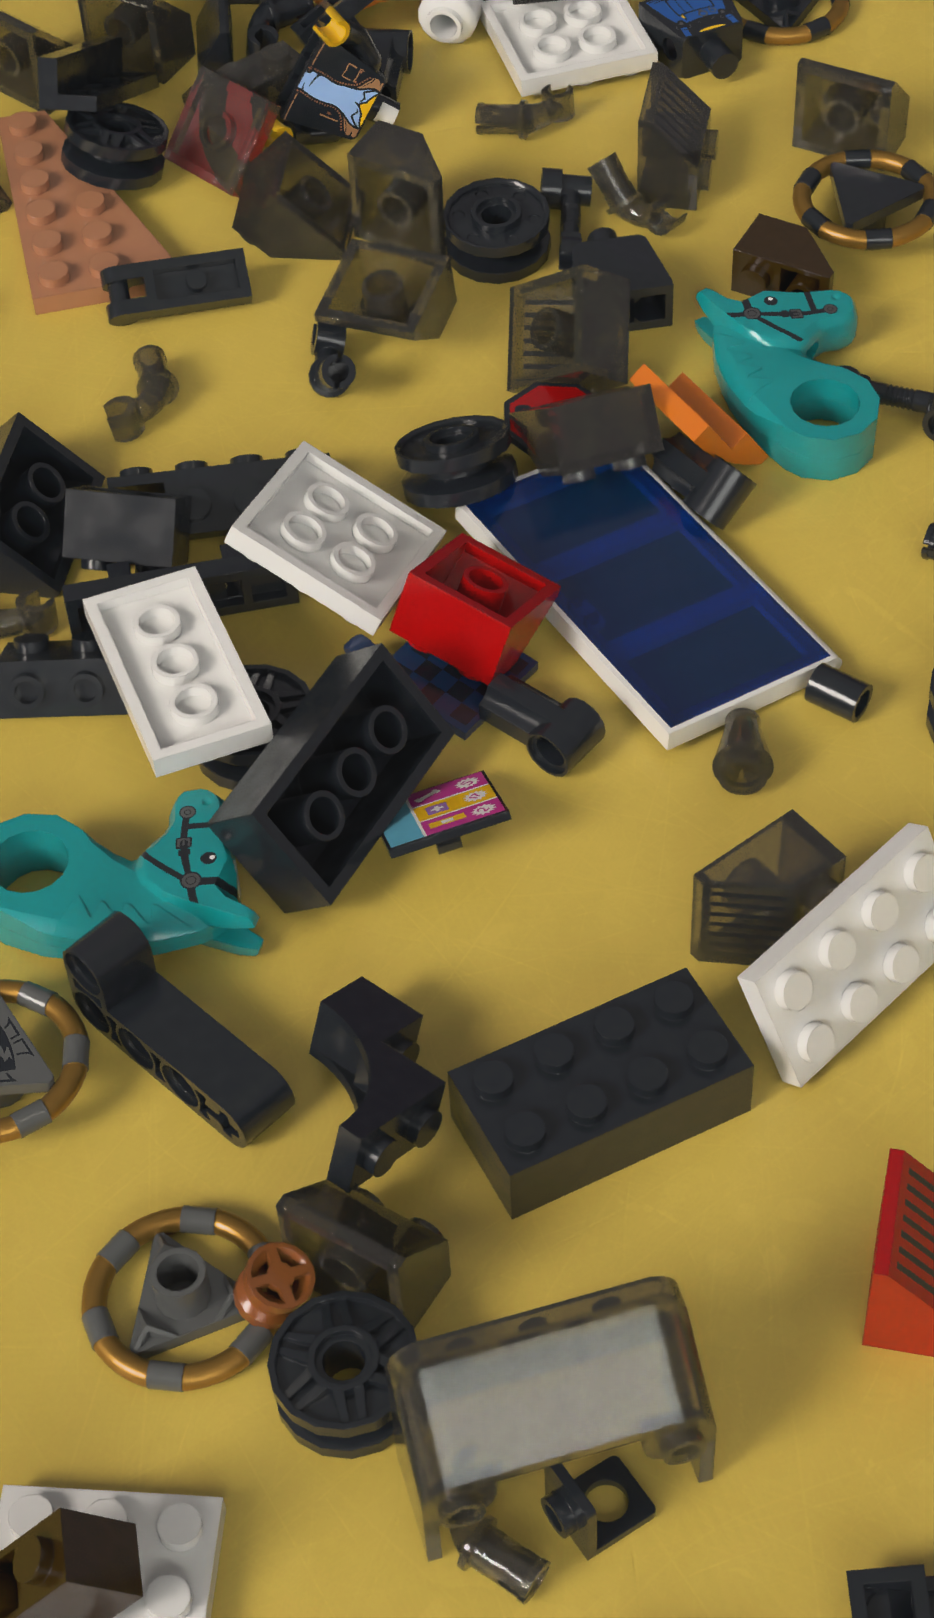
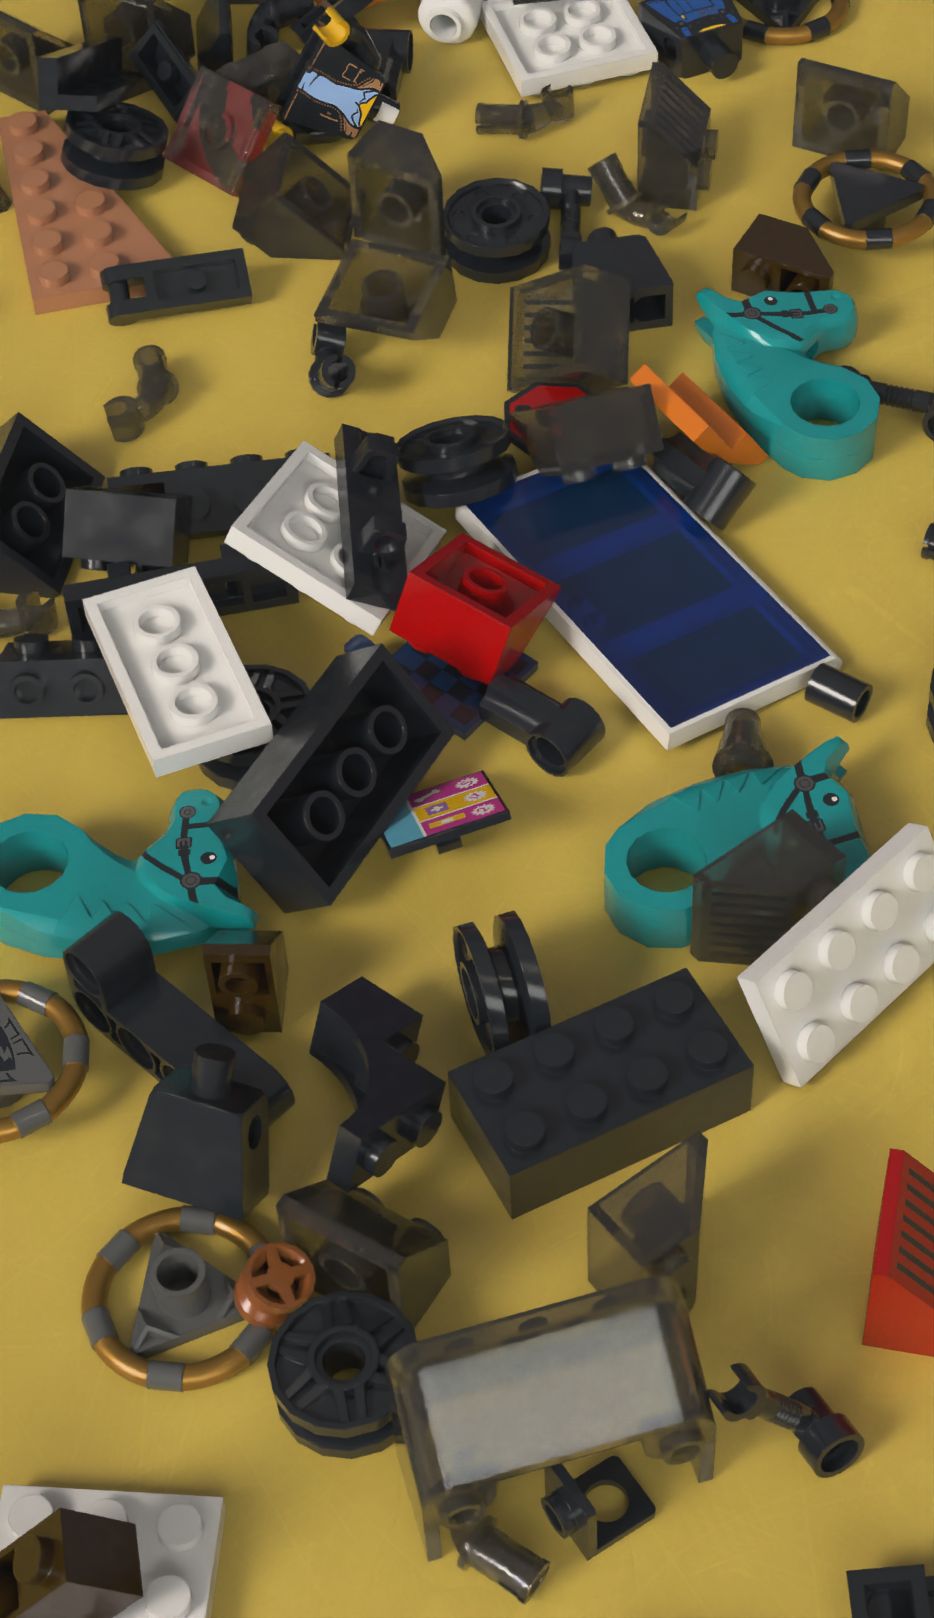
(164, 68): none -> black slope
(204, 1138): none -> black torso
(247, 979): none -> dark brown slope
(370, 517): none -> black hinge
(500, 981): none -> black wheel
(652, 1223): none -> clear smoke slope
(709, 820): none -> teal animal
(826, 1438): none -> black brick

